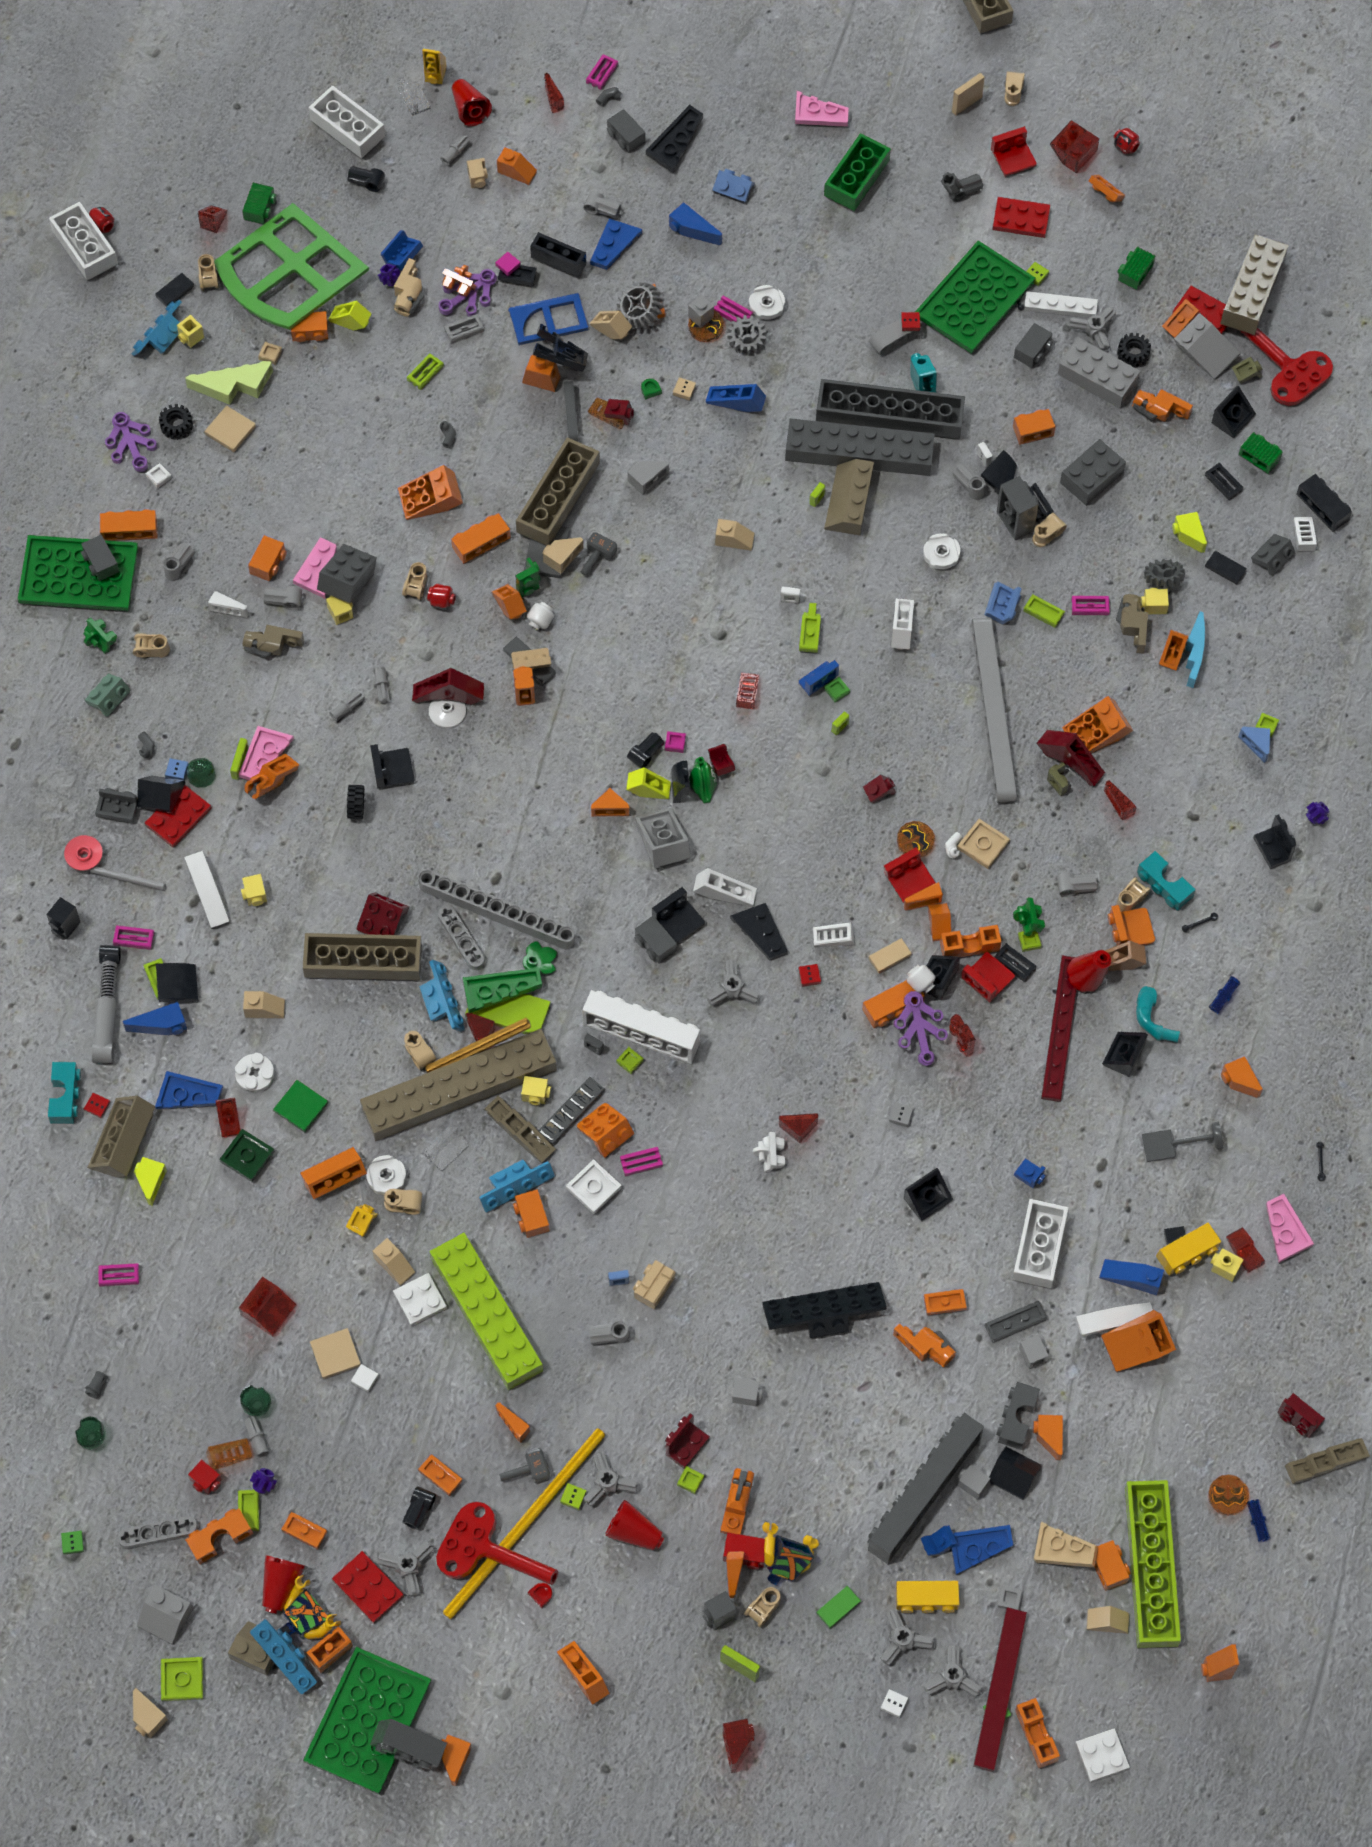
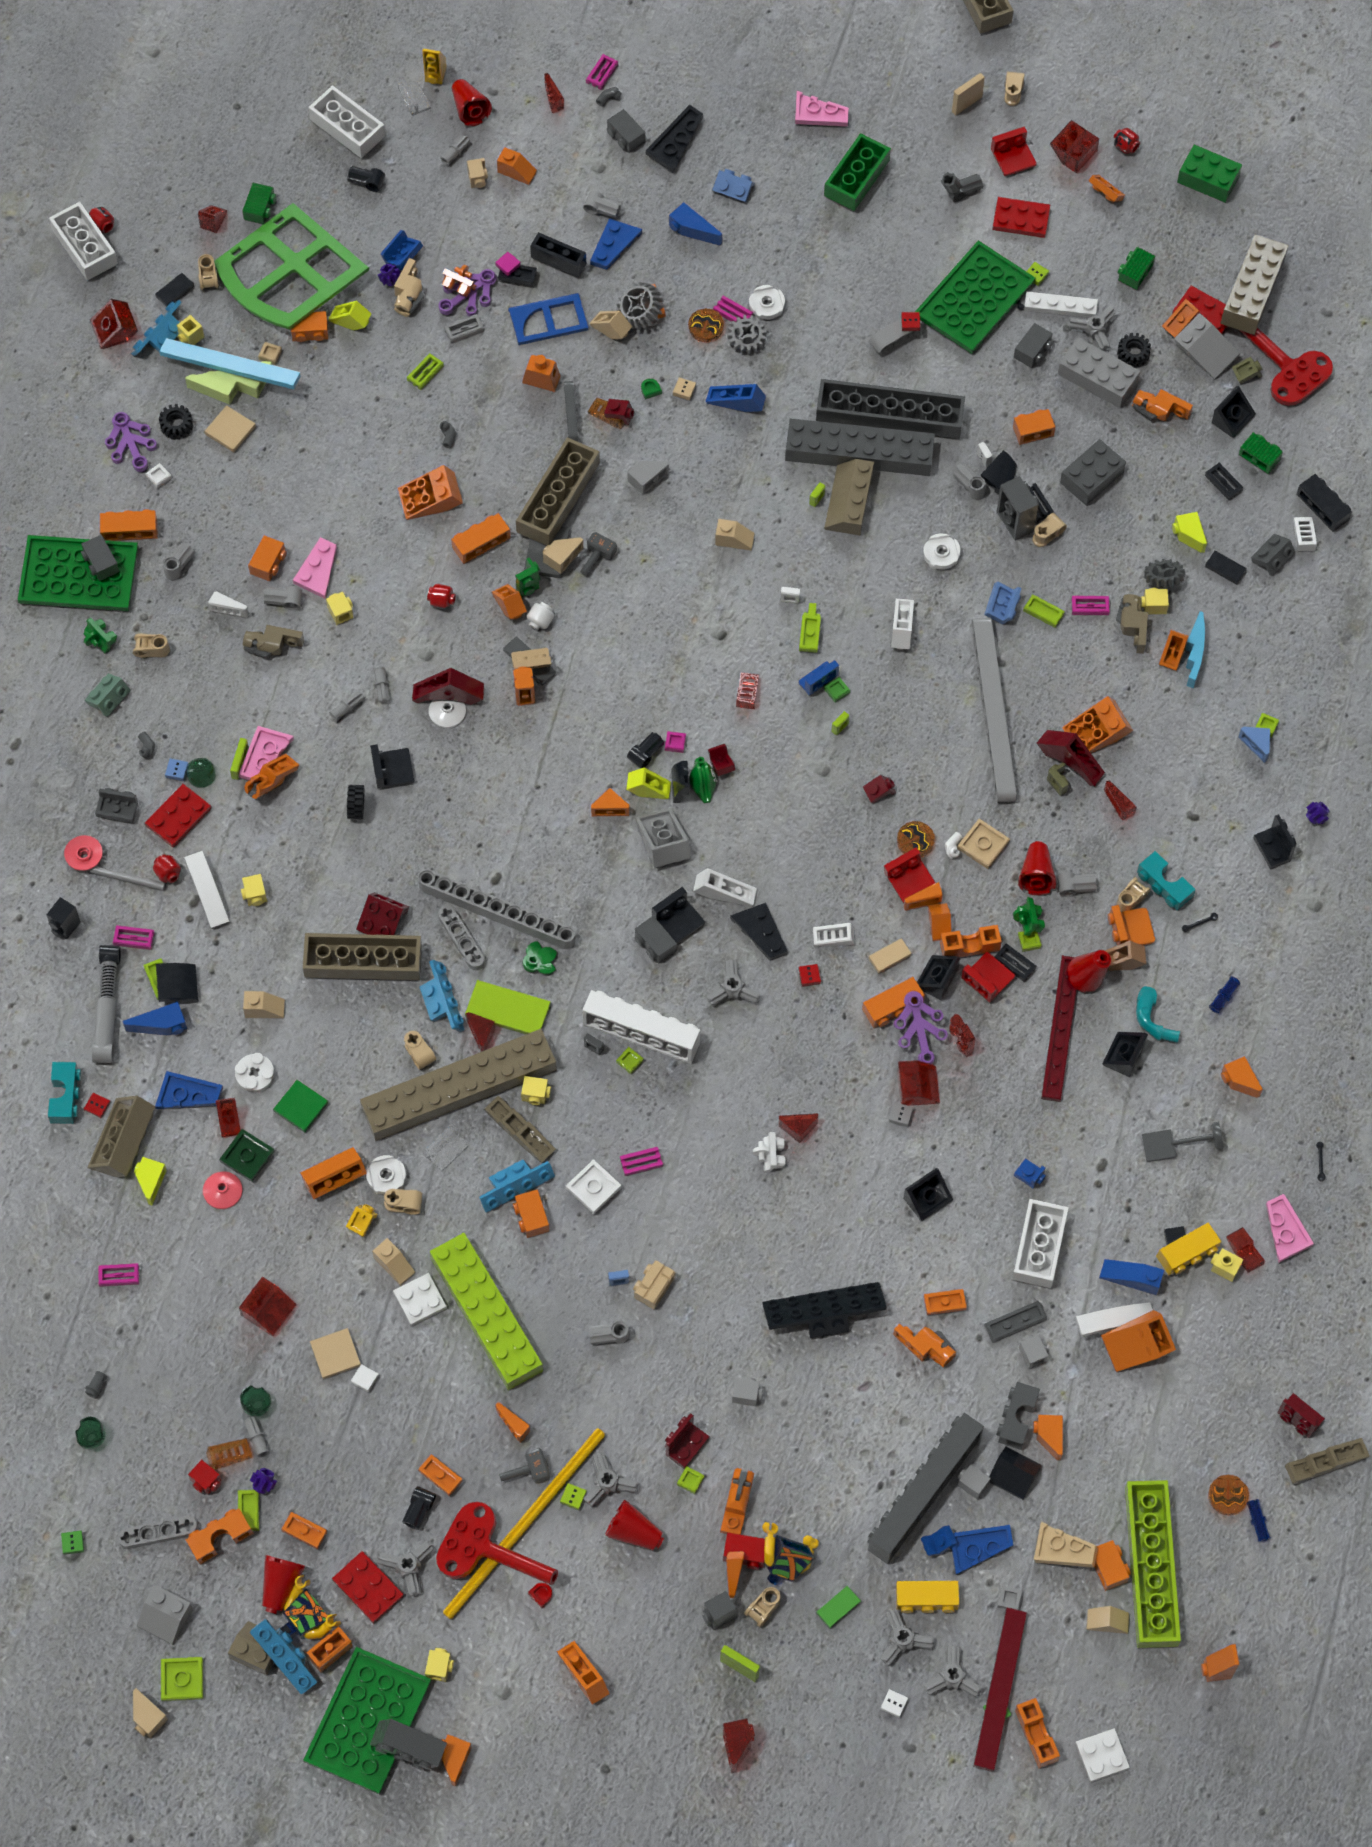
(113, 324): none -> clear red slope
(158, 793): black slope -> none
(166, 868): none -> red head
(222, 1198): none -> coral dish
(230, 363): none -> medium azure tile
(346, 573): dark grey brick -> none
(415, 584): tan piece -> none
(439, 1665): none -> light yellow brick
(481, 1044): pearl gold axle -> none
(494, 988): green wing -> none
(561, 353): black wing -> none
(571, 1110): tile -> none
(606, 1128): orange bracket -> none
(701, 311): light grey brick -> none
(917, 1083): none -> clear red slope
(921, 978): white head -> none
(922, 367): teal torso -> none
(1037, 870): none -> red cone
(1209, 173): none -> green brick

